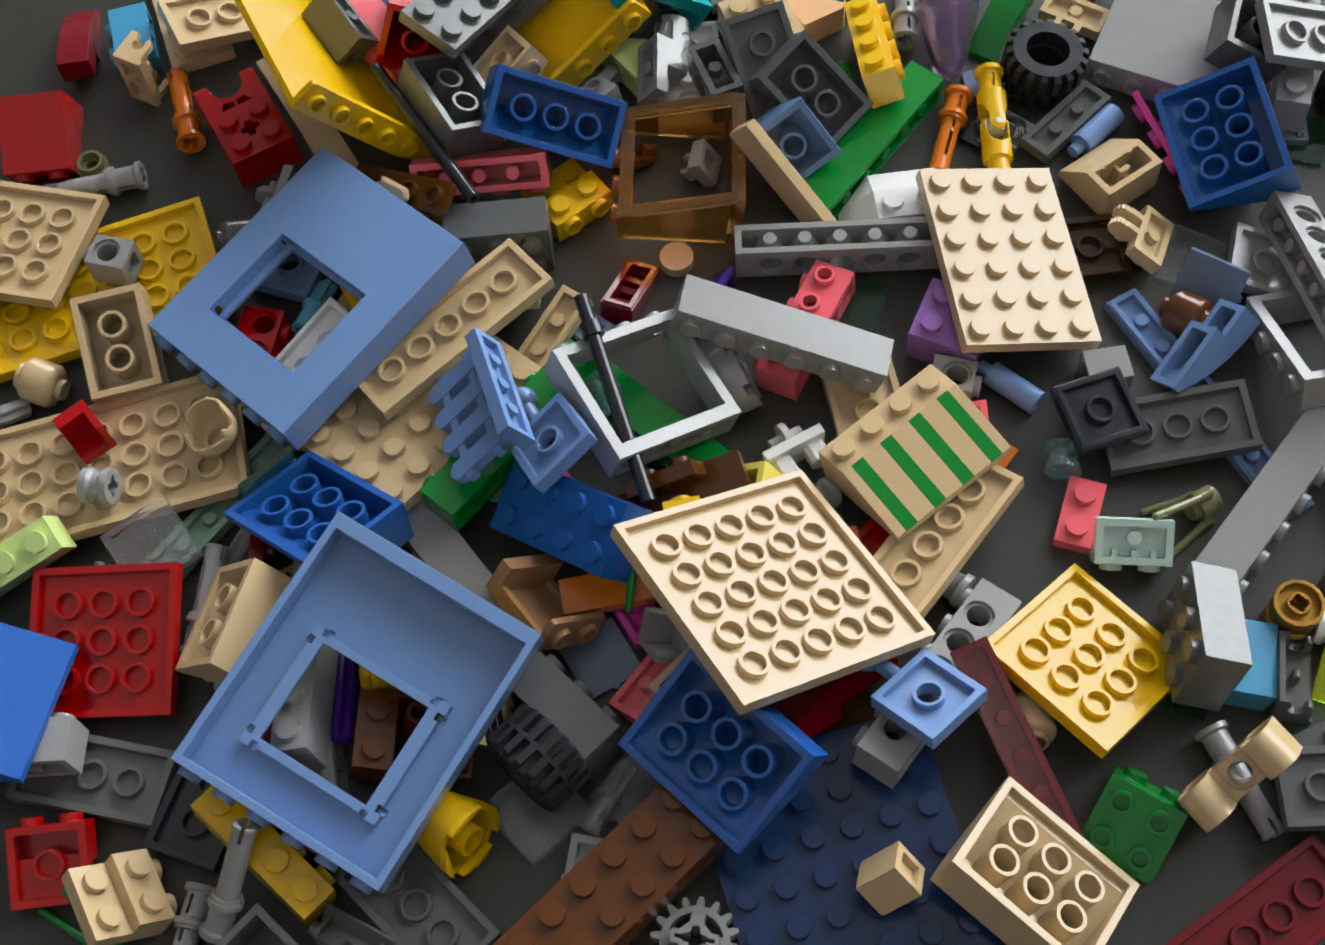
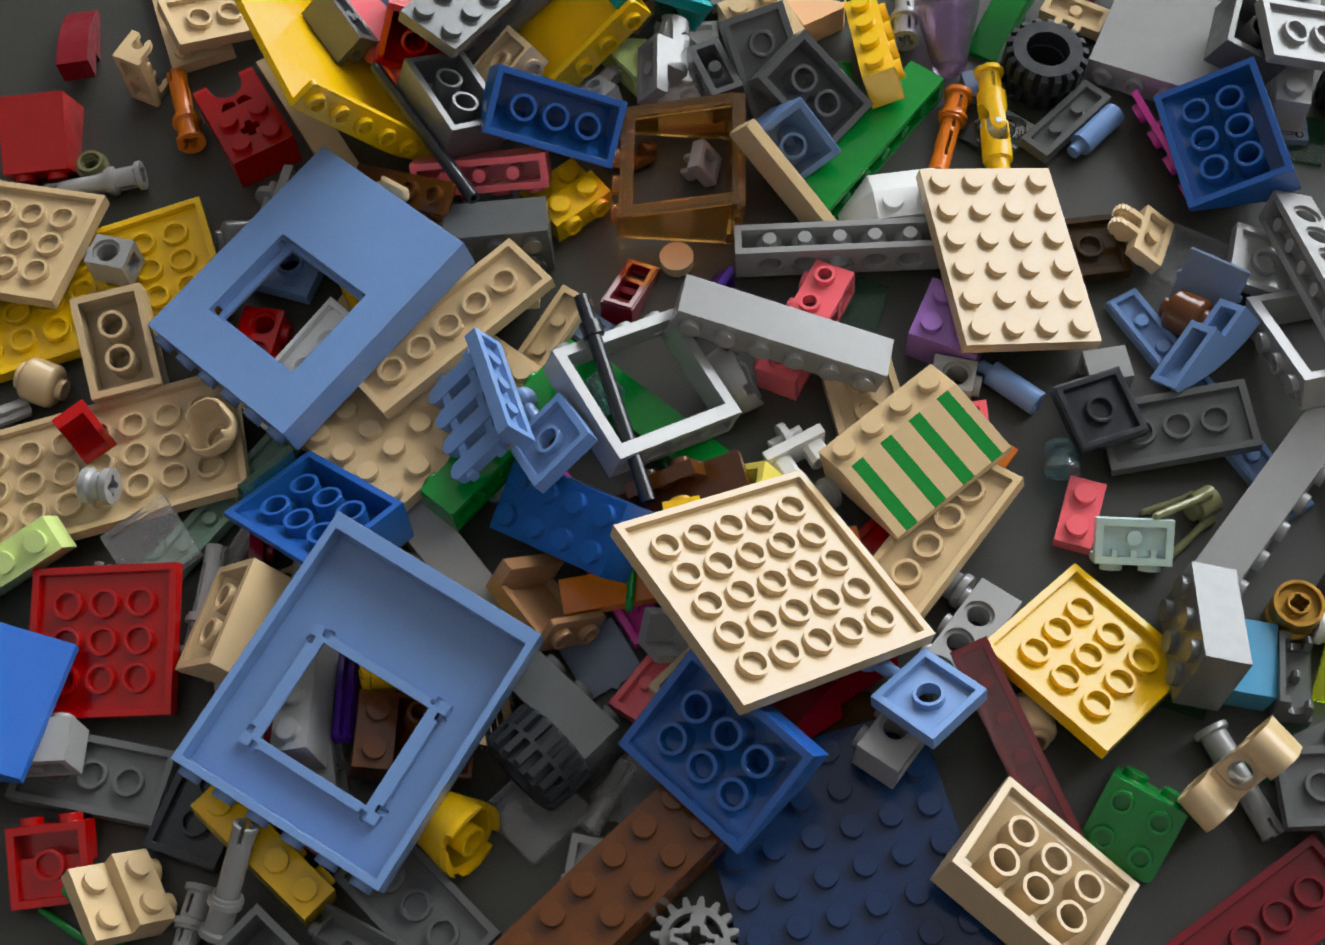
(135, 18): dark azure brick -> none
(311, 305): medium azure axle -> none
(890, 878): tan panel -> none
(1113, 174): tan slope -> none

